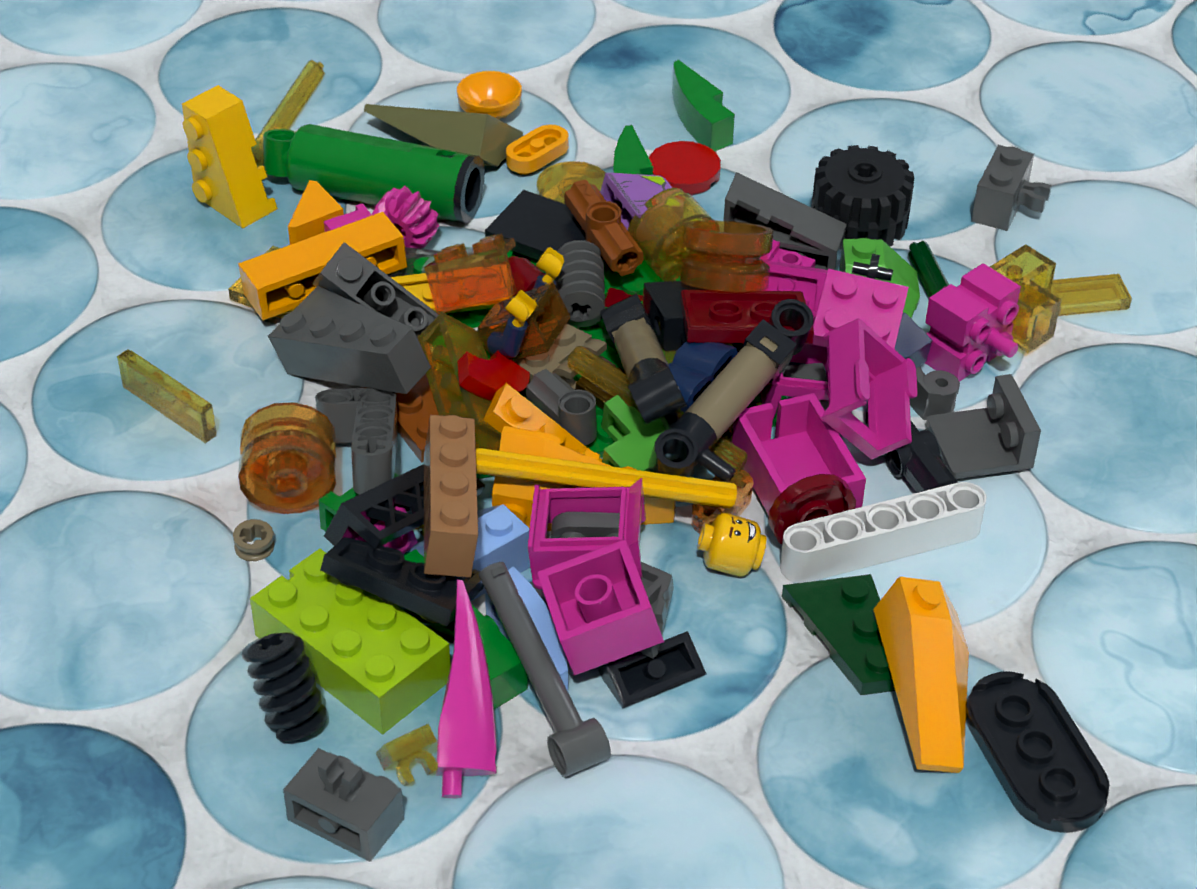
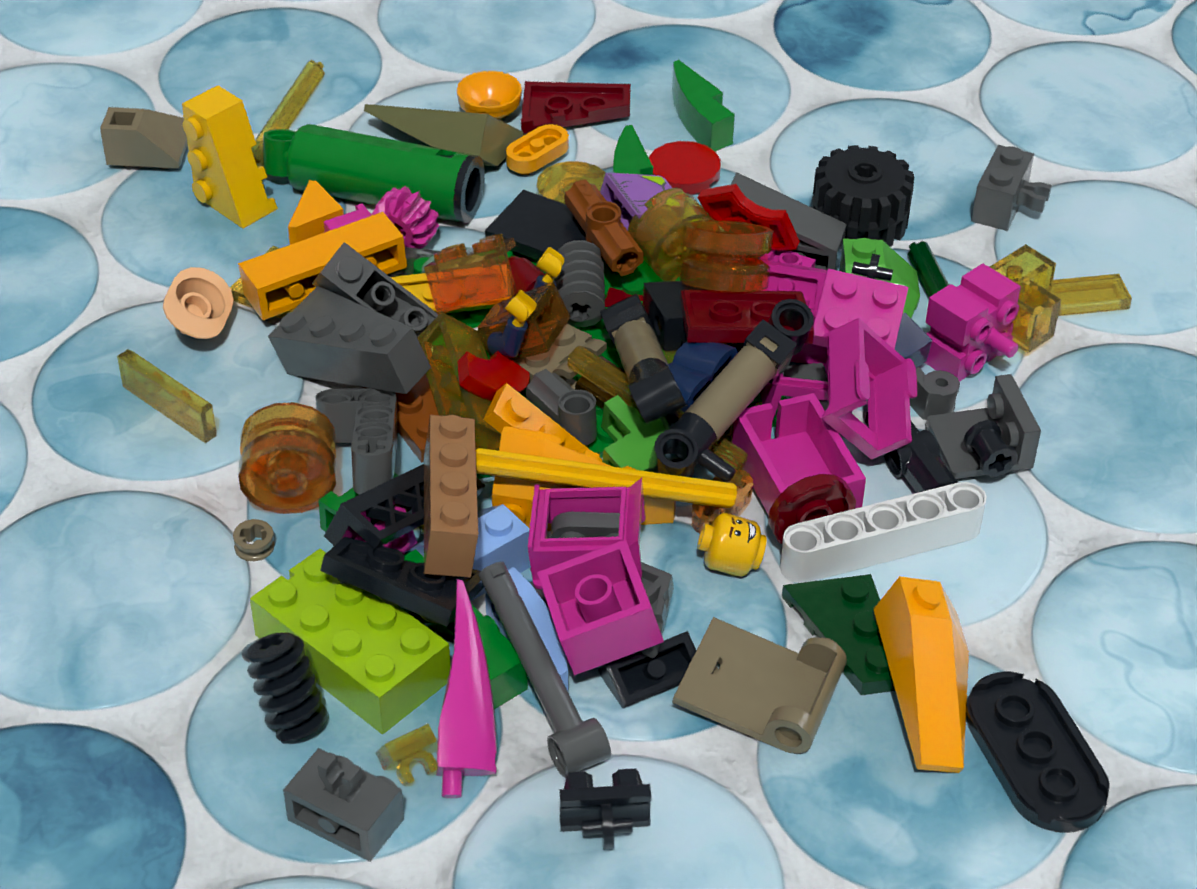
(143, 138): none -> dark tan slope
(198, 303): none -> light nougat piece
(572, 103): none -> dark red wing
(605, 808): none -> black hips
(730, 204): none -> red tile
(762, 685): none -> dark tan door
(986, 442): none -> black bush

